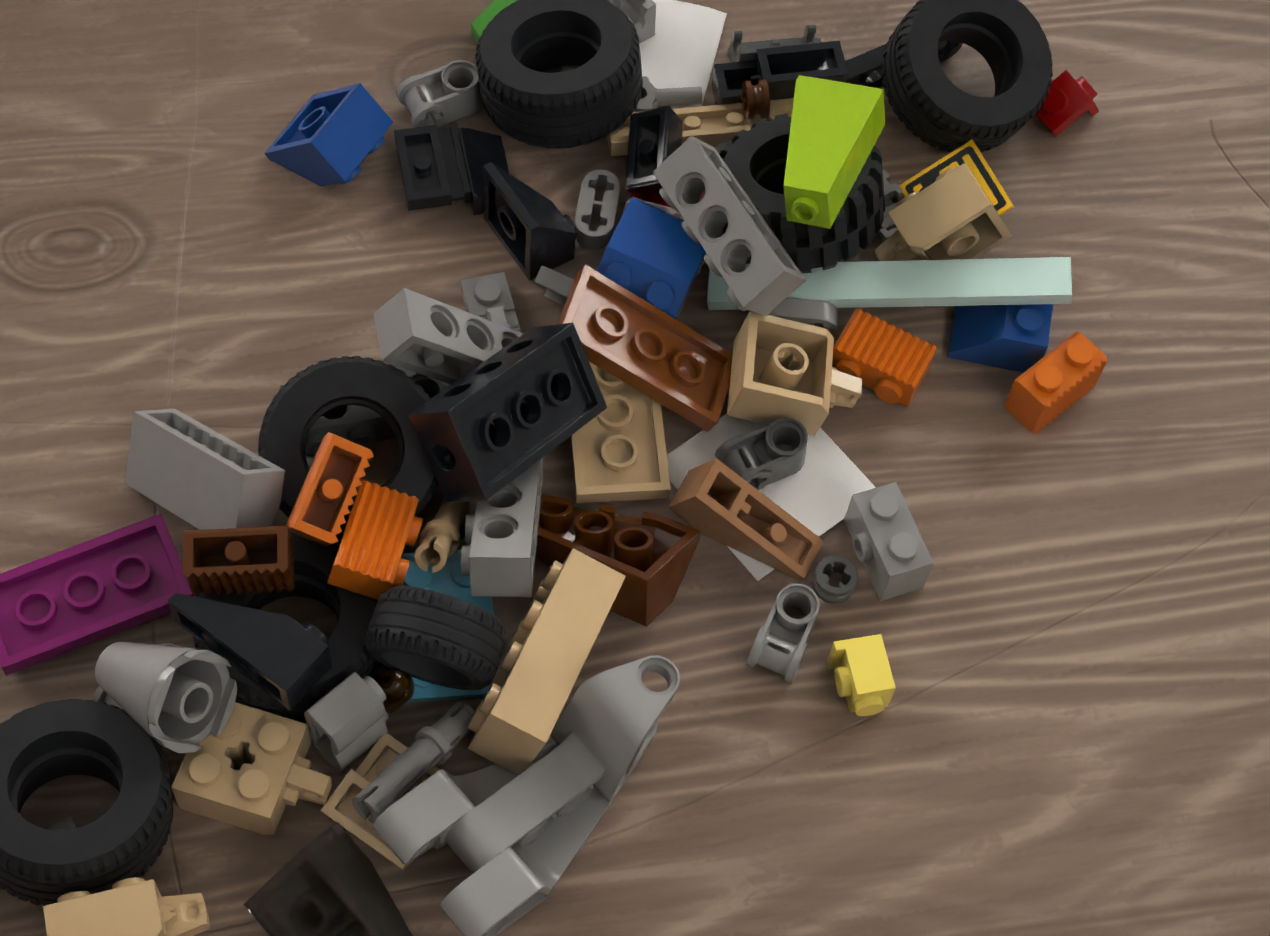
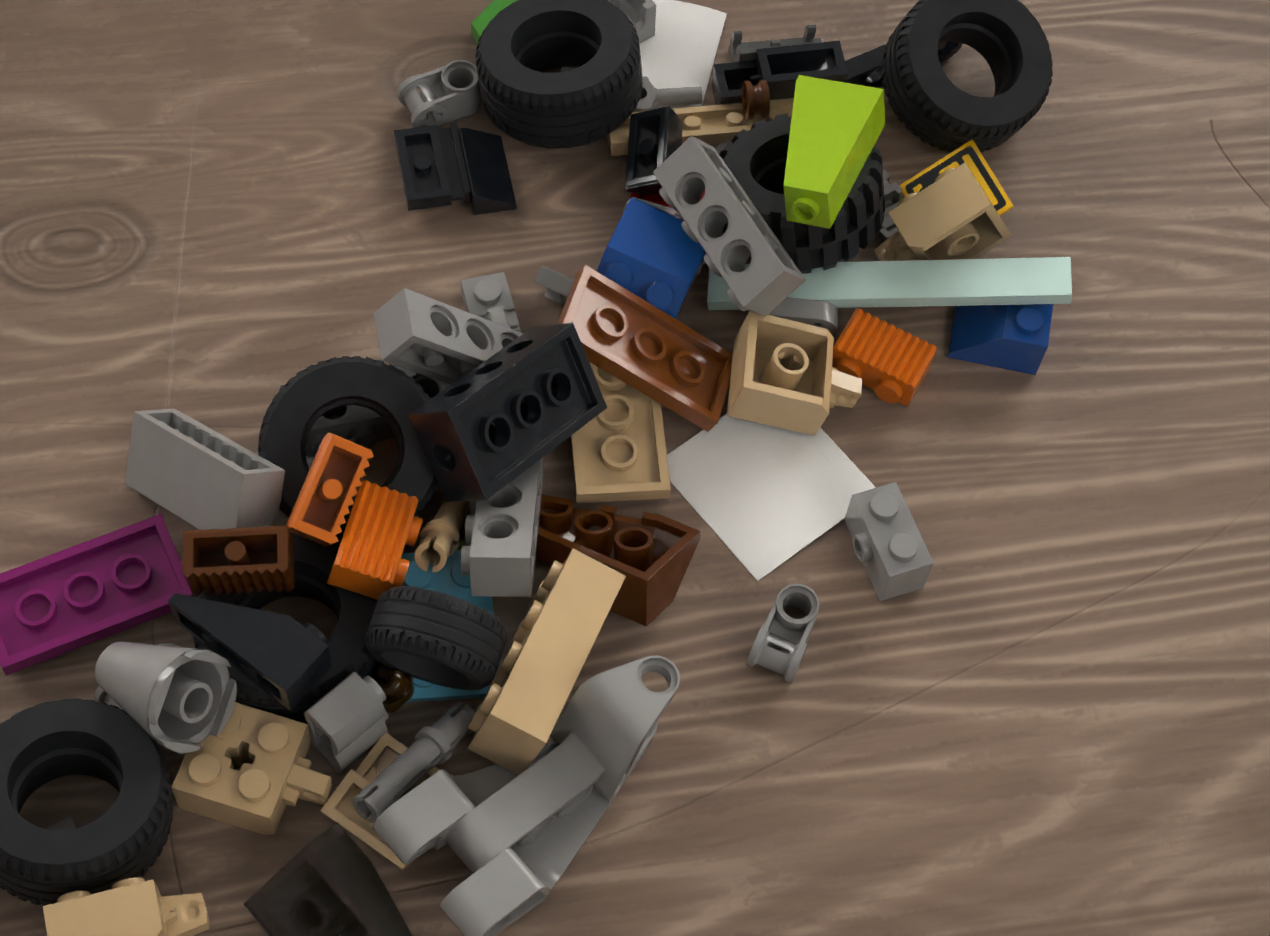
(331, 136): blue slope -> none
(526, 222): black slope -> none
(589, 208): light grey beam -> none
(745, 519): medium nougat slope -> none
(758, 458): dark grey piece -> none
(849, 578): dark grey bush -> none
(862, 674): light yellow brick -> none
(1055, 382): orange brick -> none
(1066, 102): red bracket -> none

